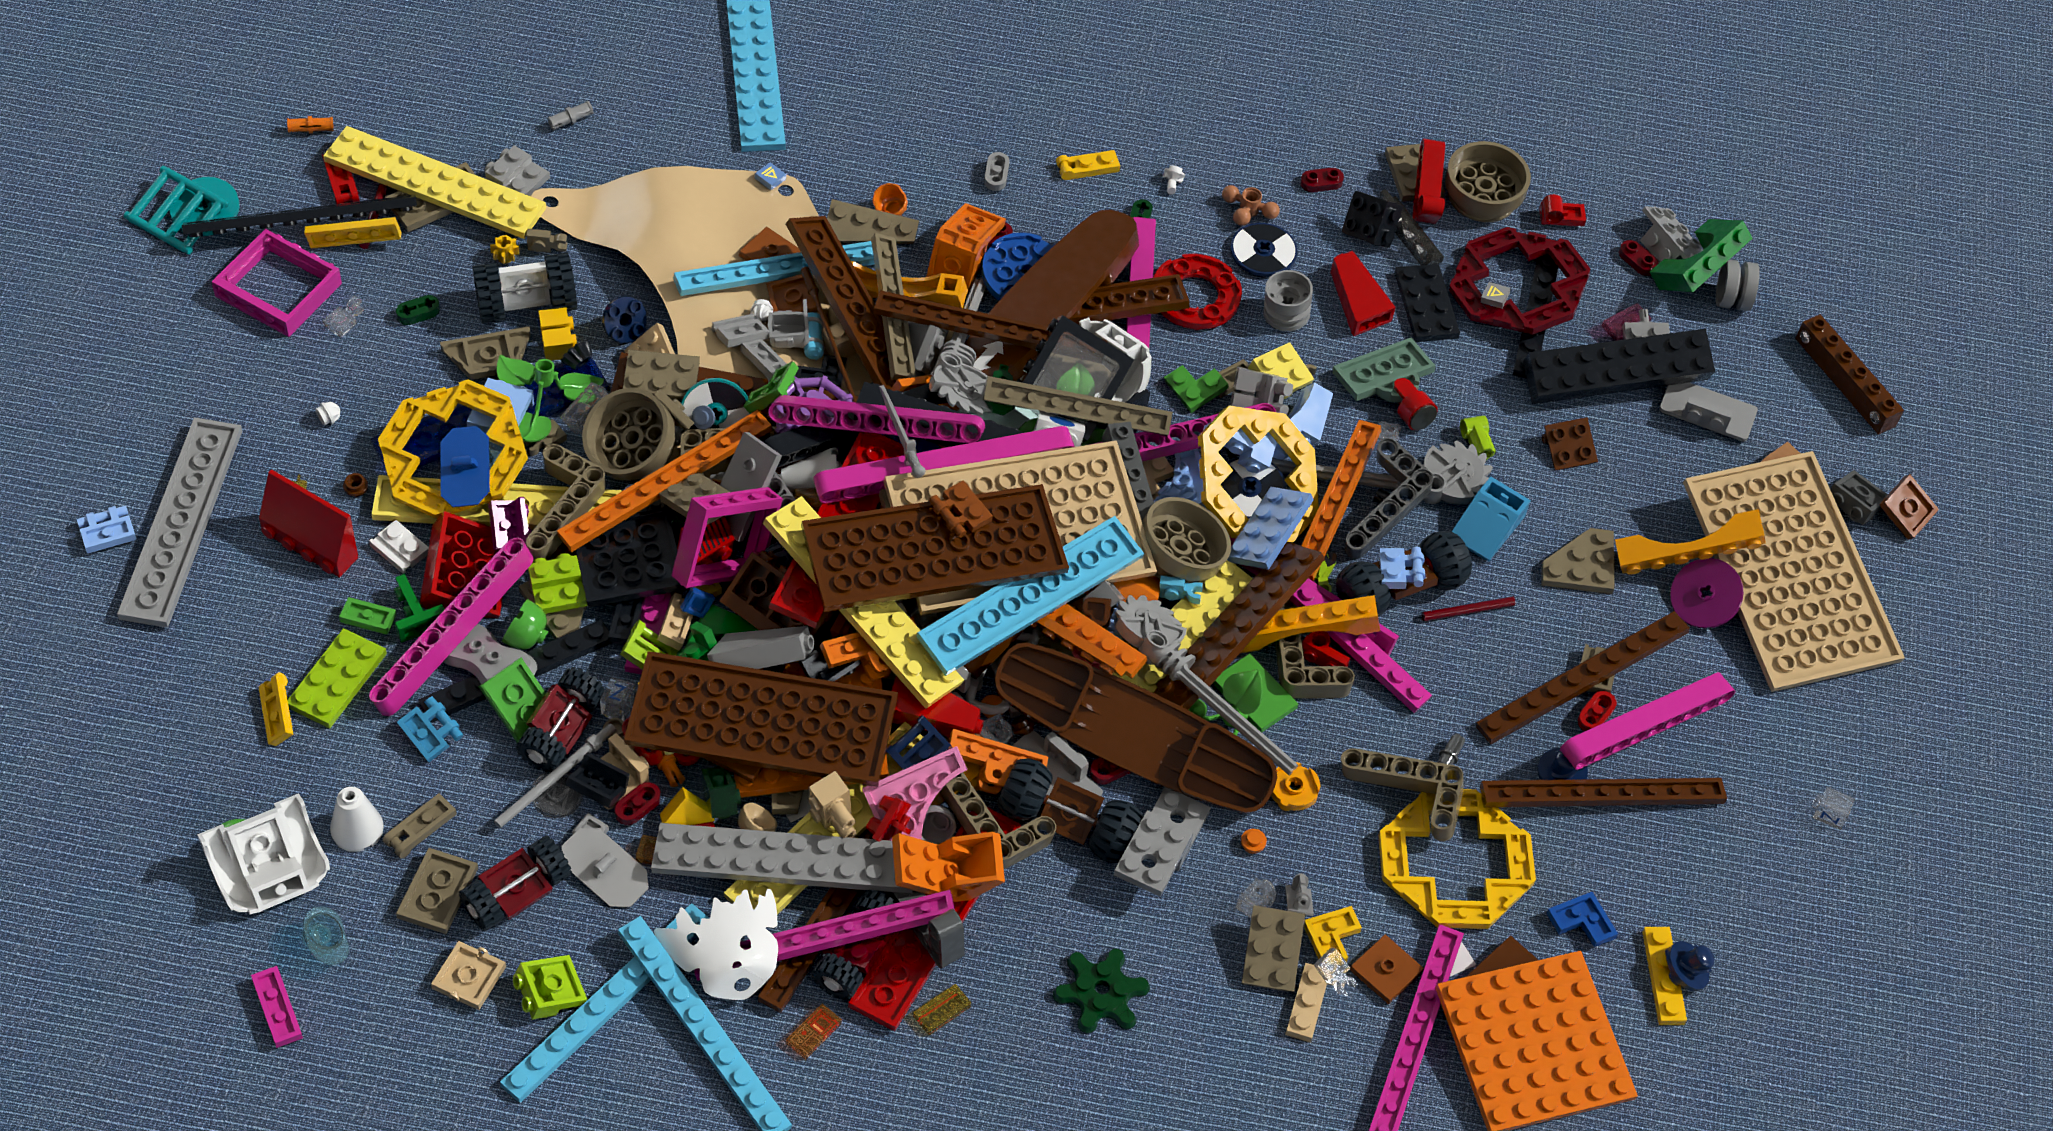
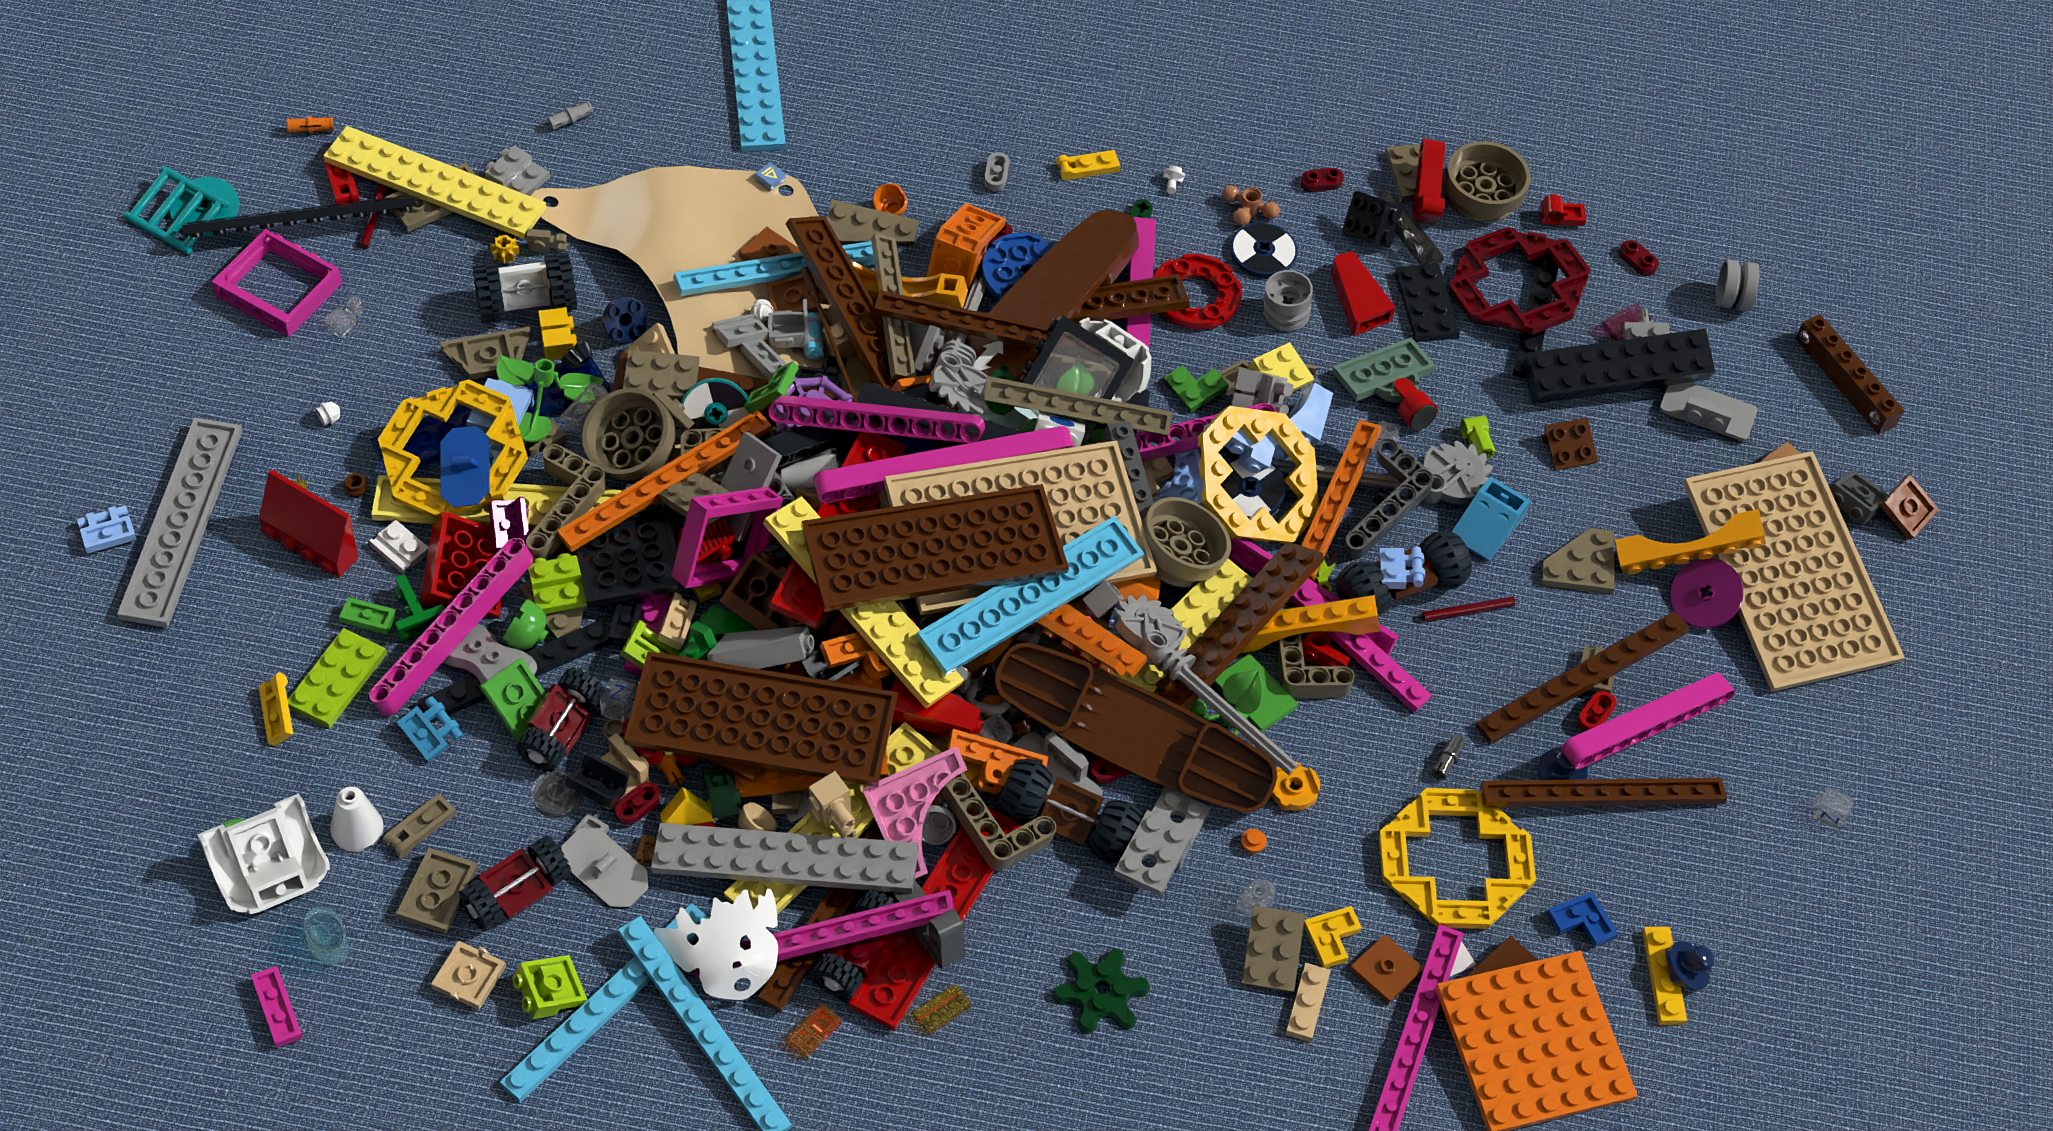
(353, 232): yellow plate -> none
(418, 310): dark green beam -> none
(593, 743): light grey bar -> none
(697, 602): blue tile -> none
(703, 417): sand blue plate -> none
(893, 821): red hips -> none
(909, 445): light grey sword -> none
(929, 746): dark blue plate -> none
(961, 864): orange bracket -> none
(965, 504): dark orange plate -> none
(1097, 609): reddish brown tile -> none
(1176, 588): medium azure plate -> none
(1269, 527): medium blue plate -> none
(1299, 896): light grey hinge -> none
(1333, 970): clear plate -> none
(1413, 781): dark tan beam -> none
(1495, 295): light grey tile -> none
(1667, 236): light grey bracket -> none
(1719, 242): green arch -> none

